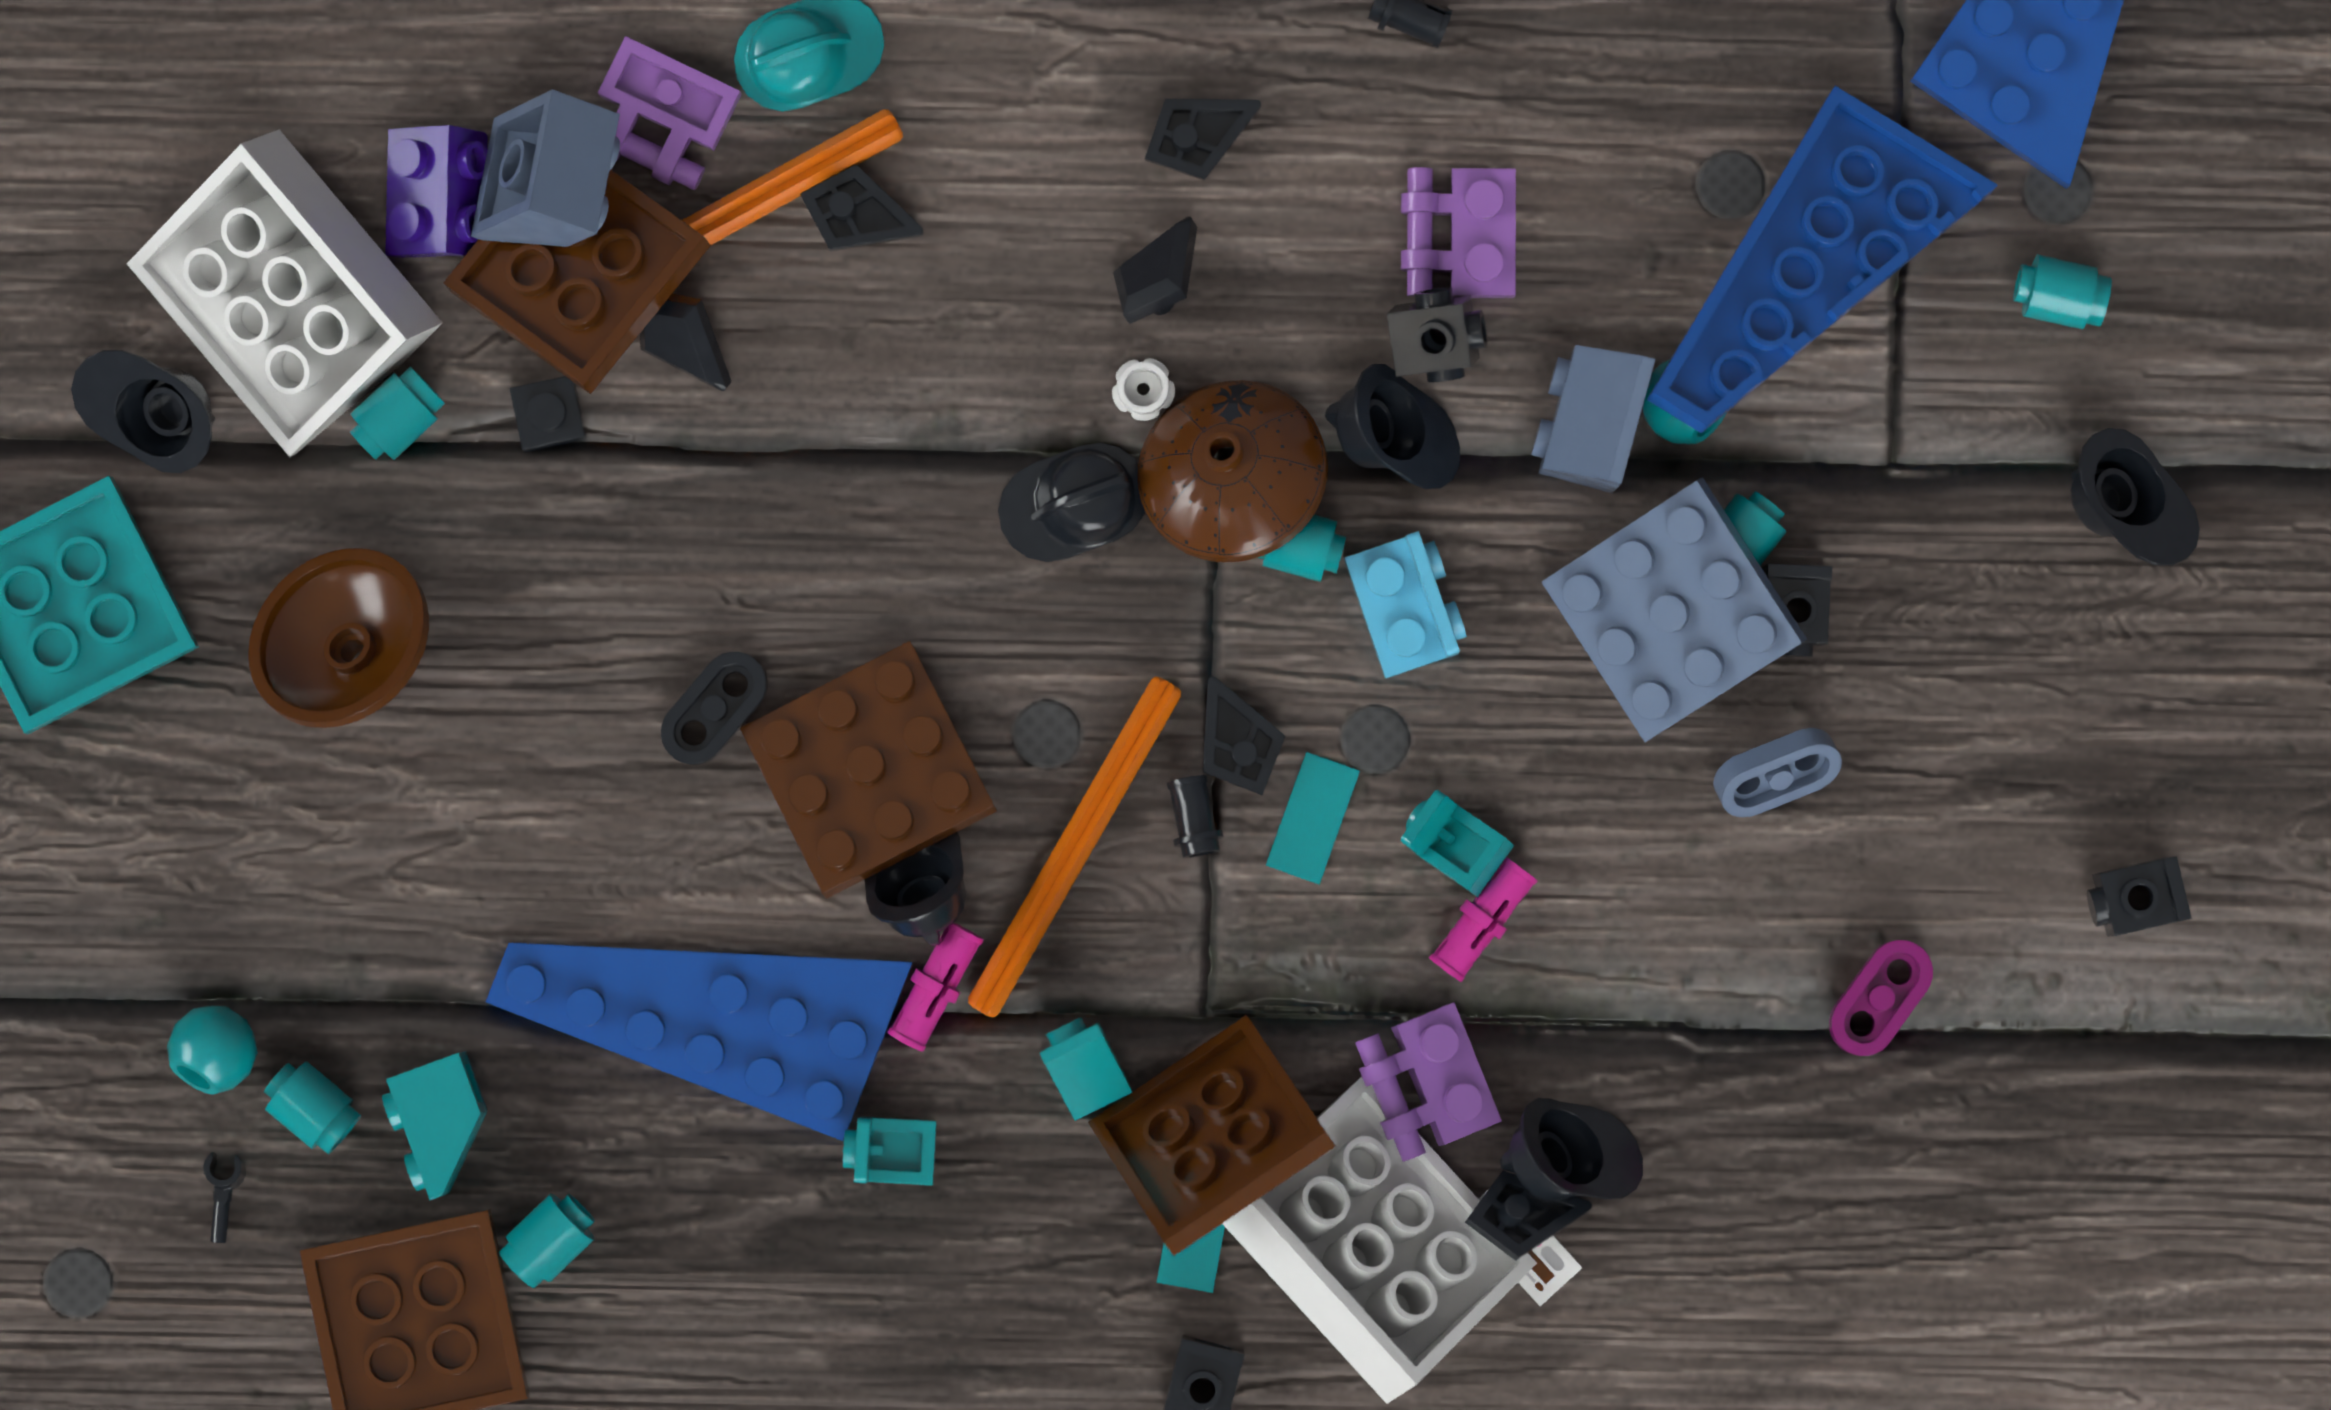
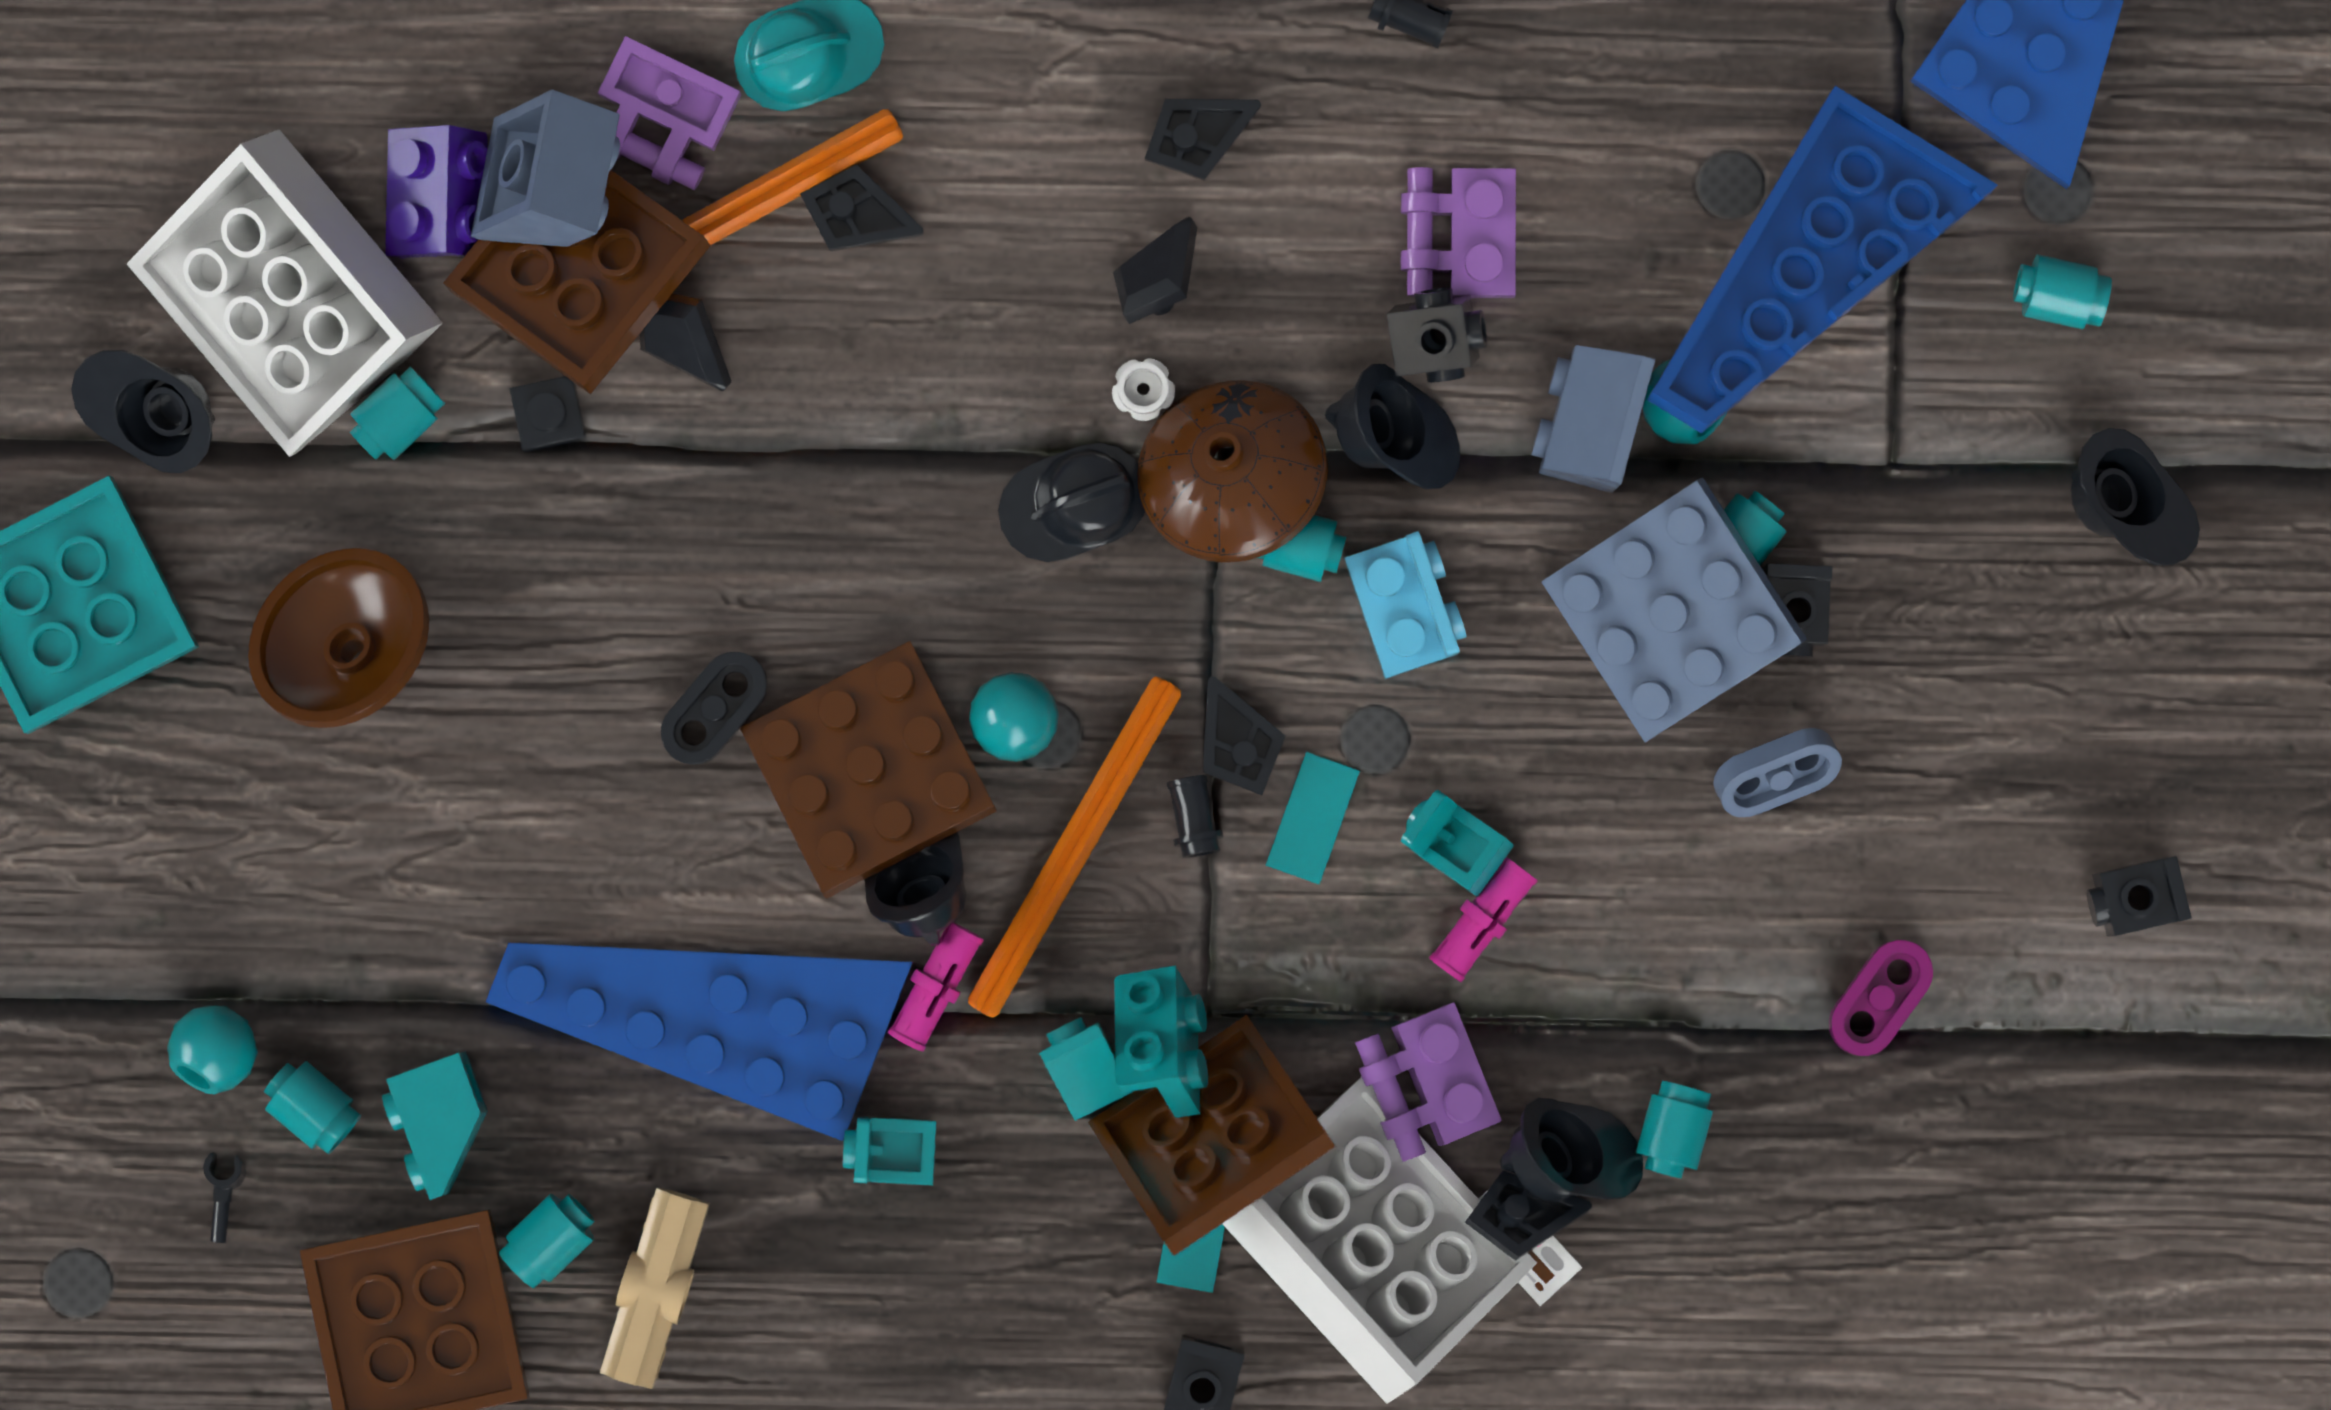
(654, 1288): none -> tan piece
(1014, 716): none -> teal piece
(1159, 1037): none -> teal bracket
(1675, 1129): none -> teal brick

